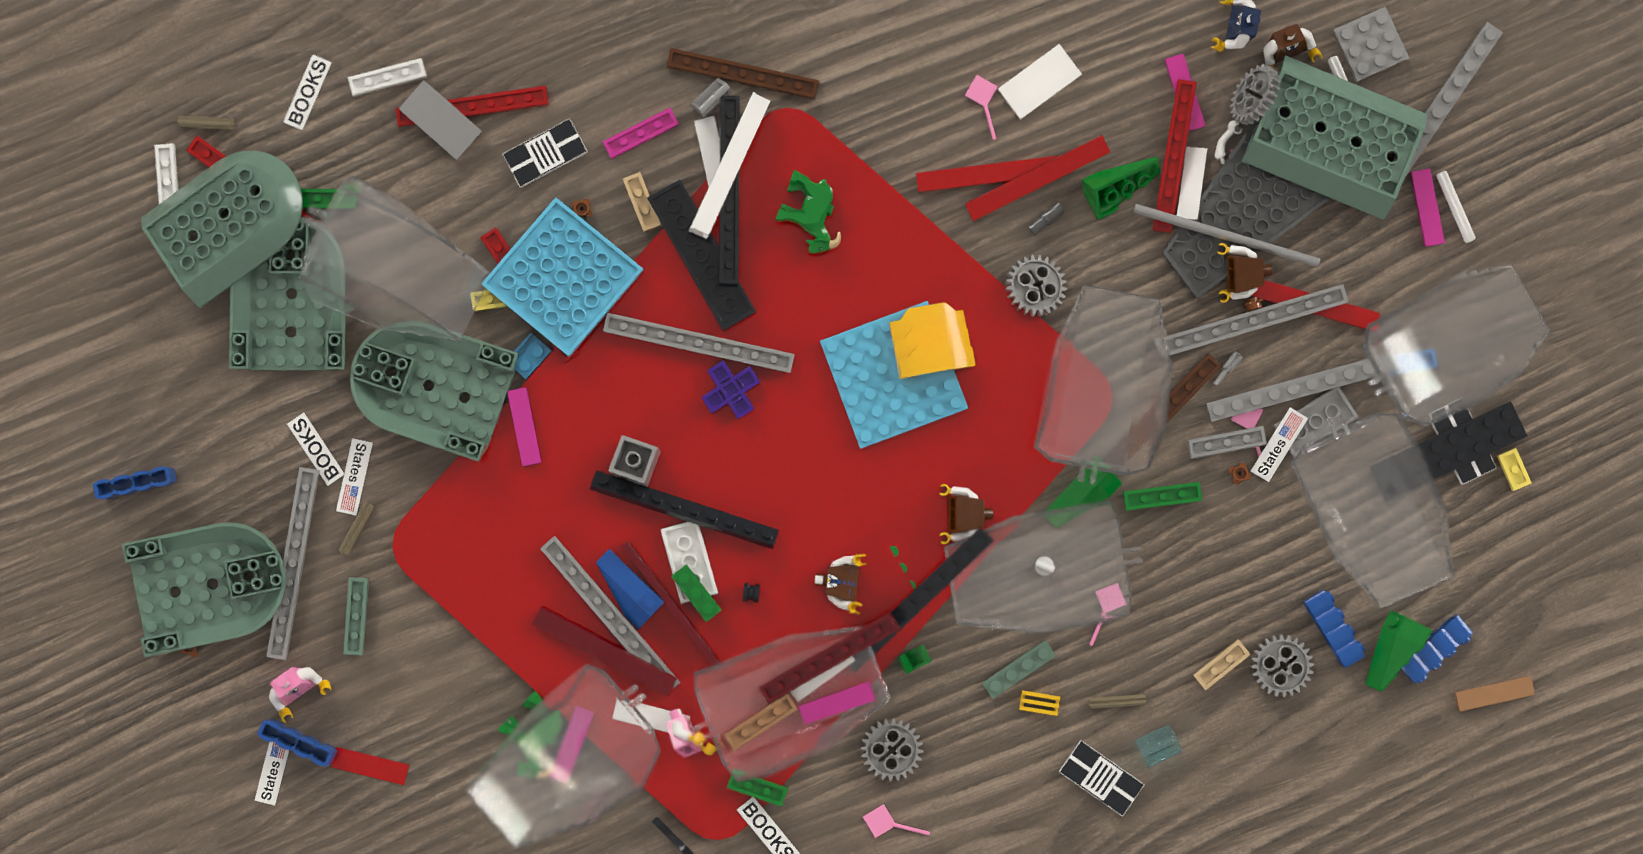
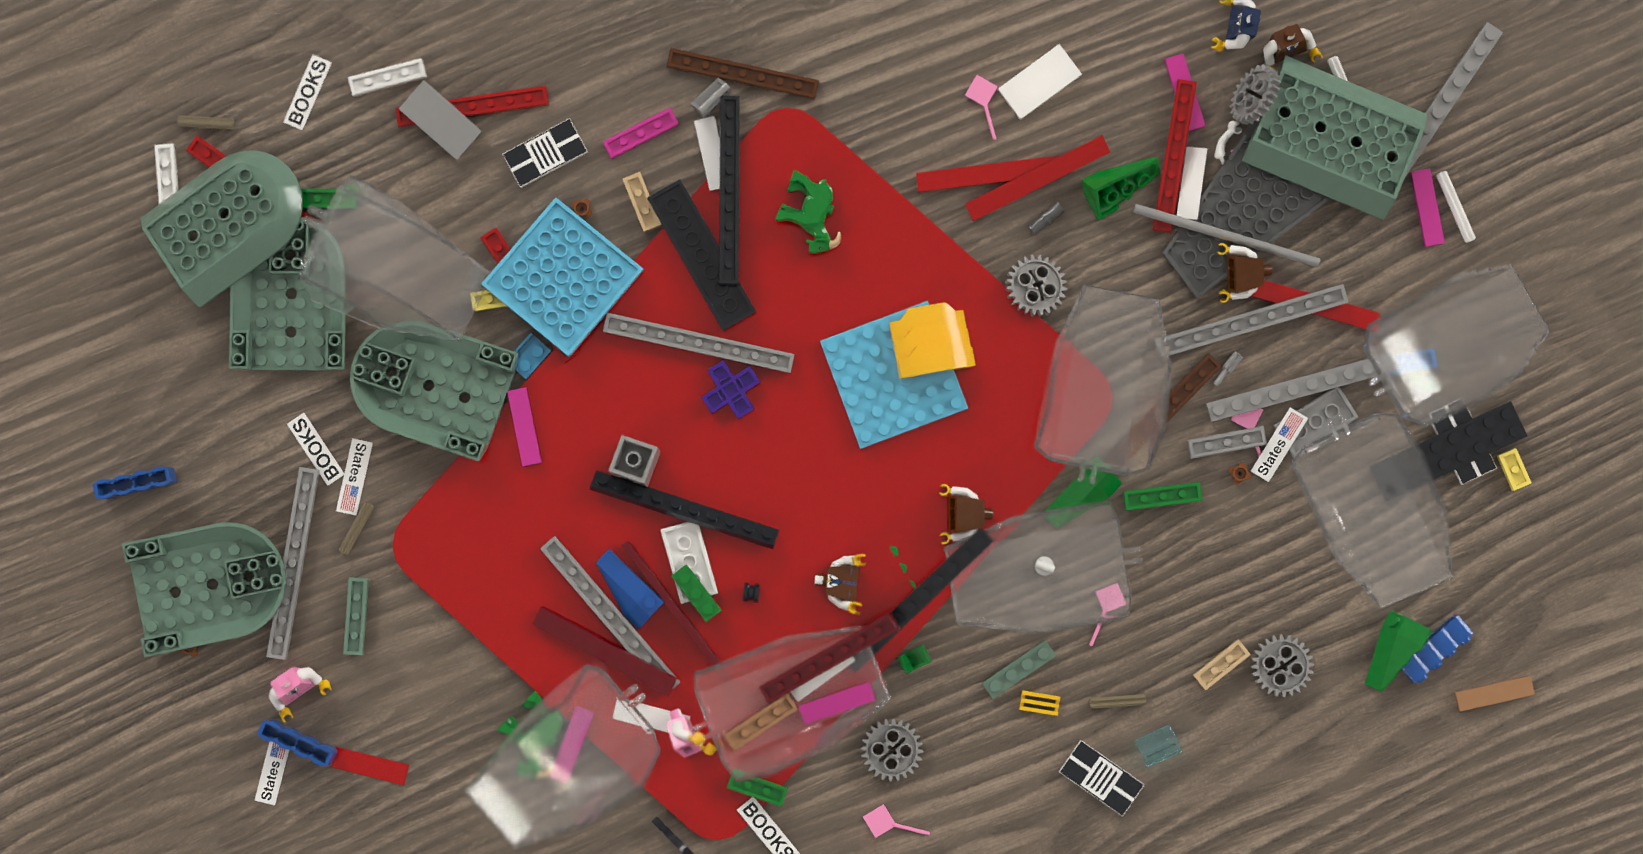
(729, 166): white tile -> none
(1253, 304): dark orange plate -> none
(1333, 628): blue brick -> none
(1370, 44): light grey plate -> none

